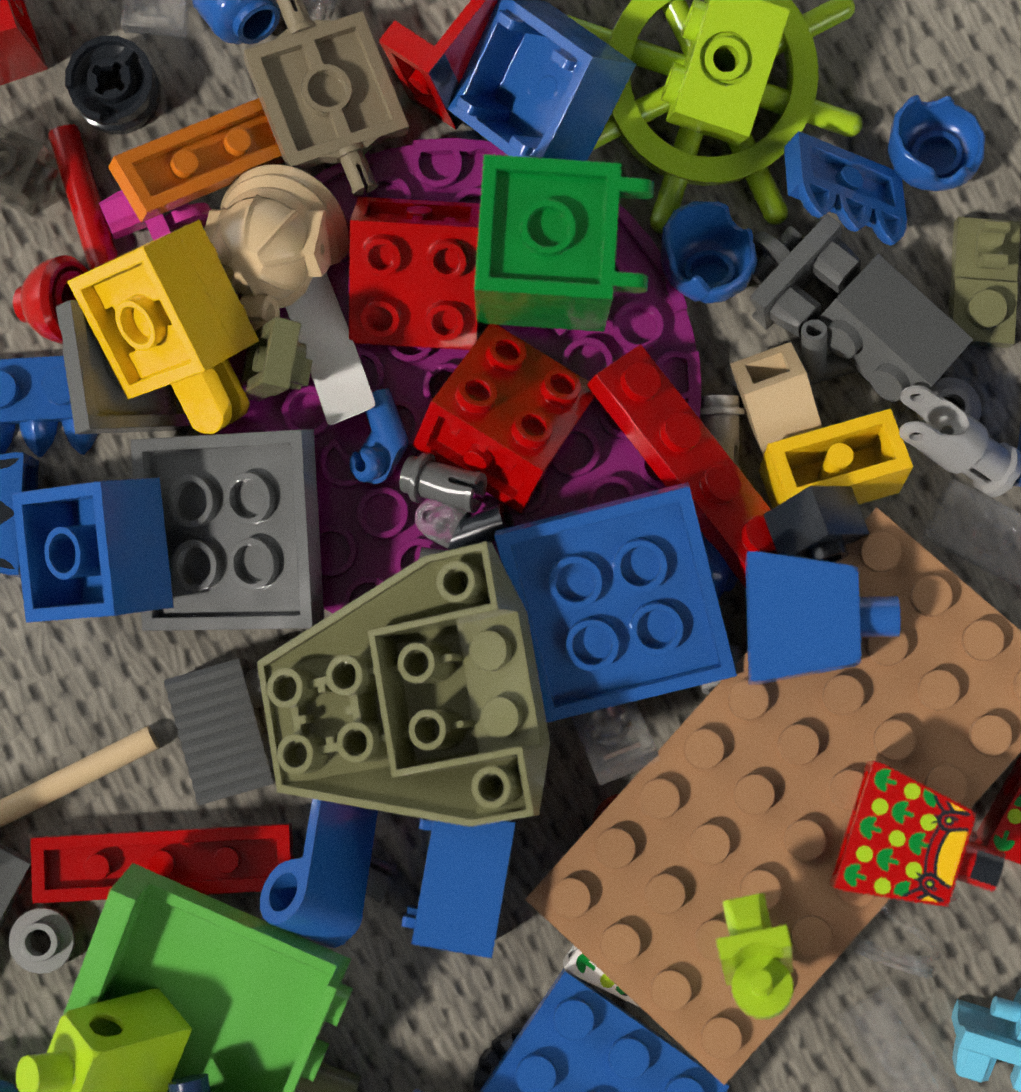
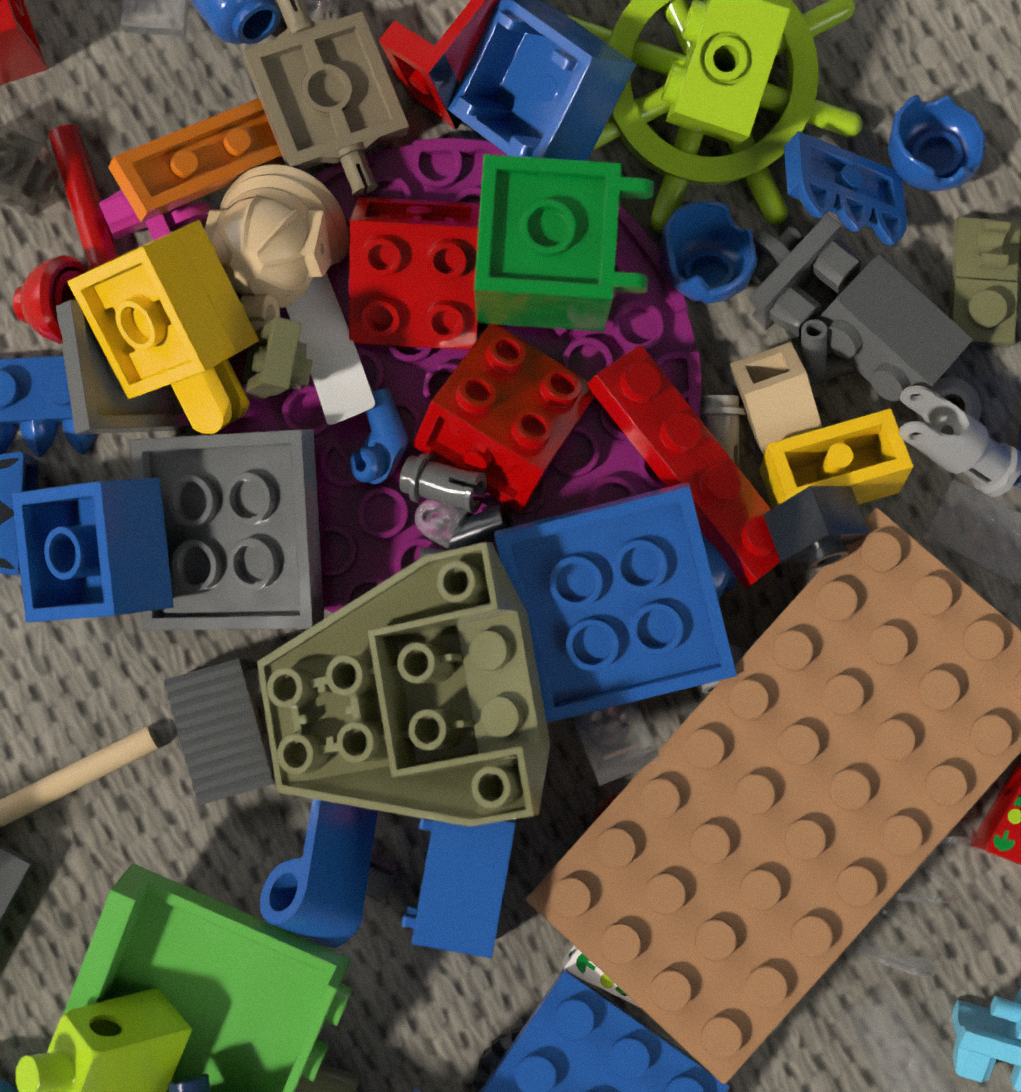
(61, 935): light grey plate -> none
(114, 109): black wheel -> none
(200, 858): red plate -> none
(756, 958): lime hips -> none
(808, 617): blue torso -> none
(910, 843): torso -> none

